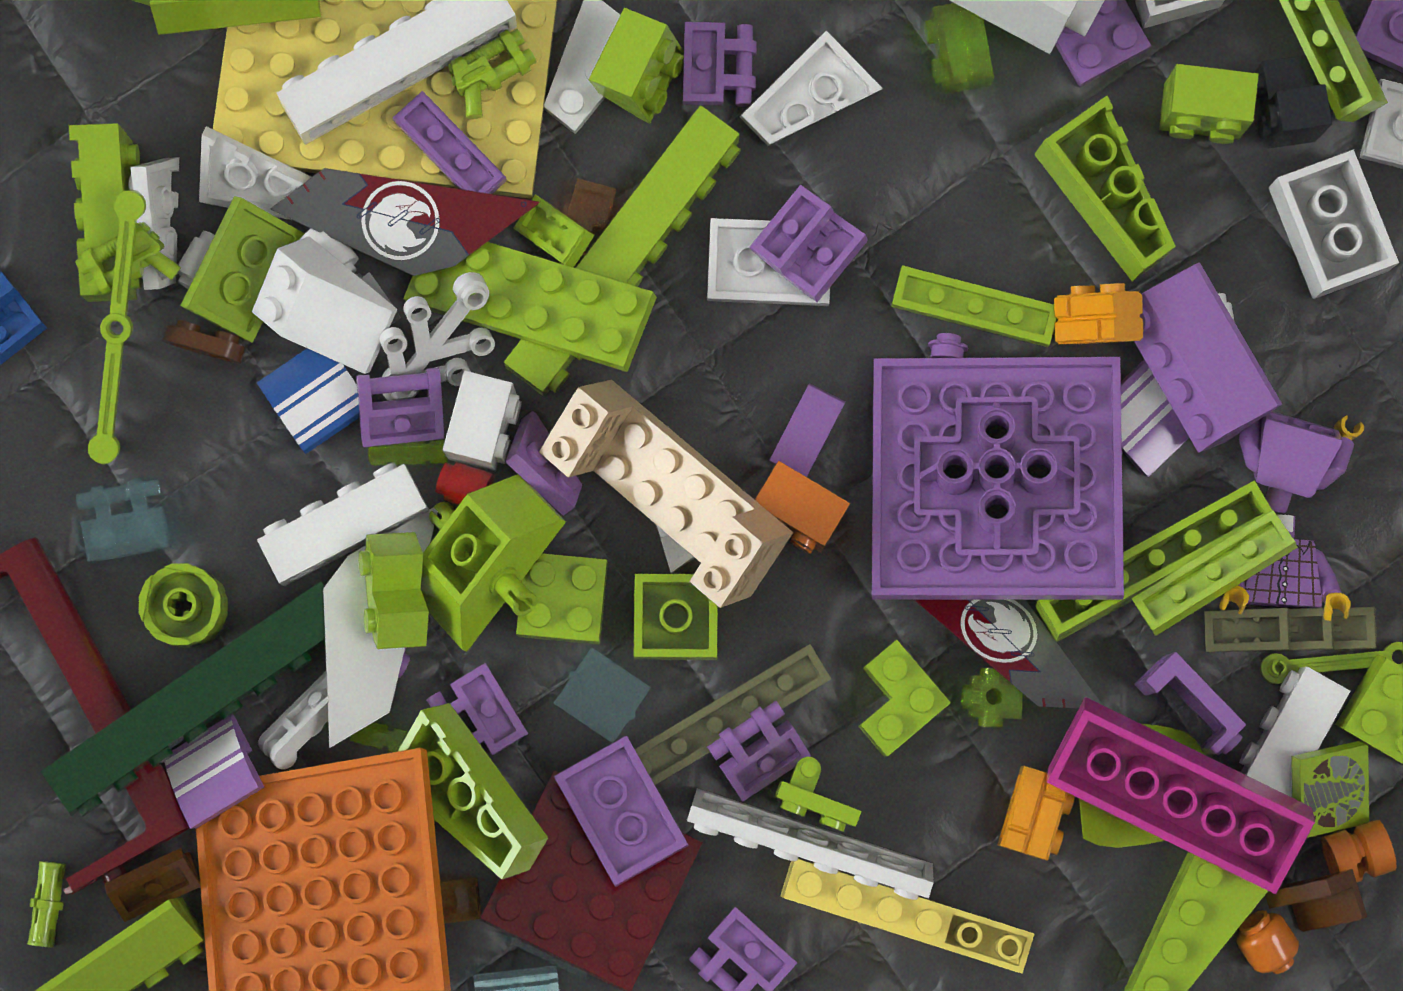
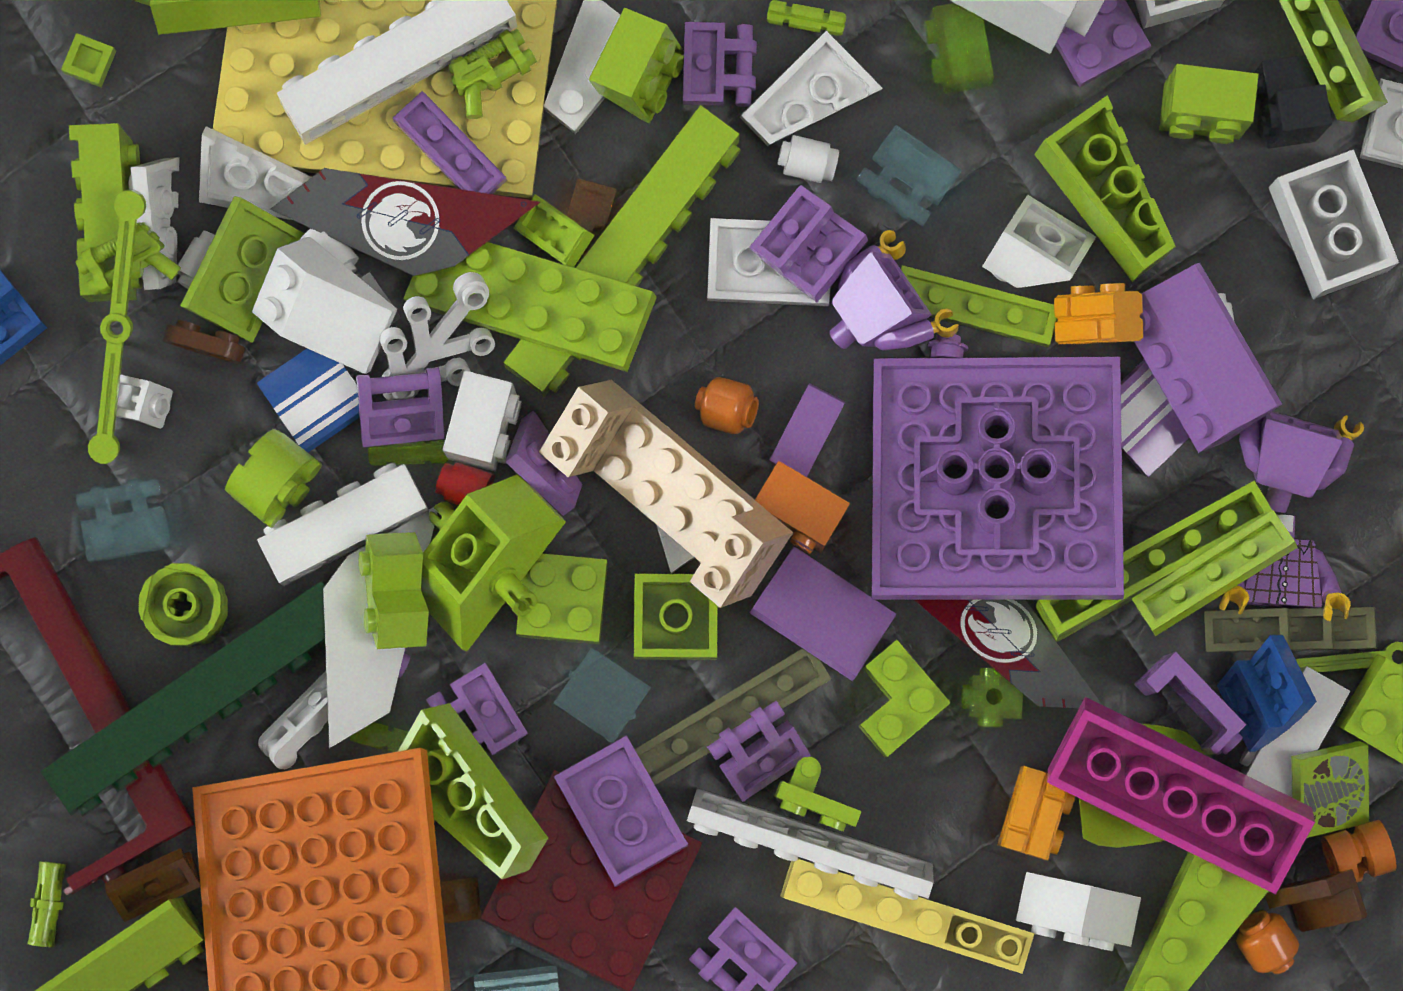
(88, 60): none -> lime plate
(143, 401): none -> white bracket
(213, 773): medium lavender slope -> none
(273, 477): none -> lime brick
(727, 405): none -> orange head
(806, 18): none -> lime axle
(808, 159): none -> white brick
(823, 613): none -> medium lavender tile
(881, 304): none -> torso
(914, 165): none -> clear light blue plate
(1038, 247): none -> white slope
(1078, 911): none -> white brick
(1267, 692): none -> blue slope

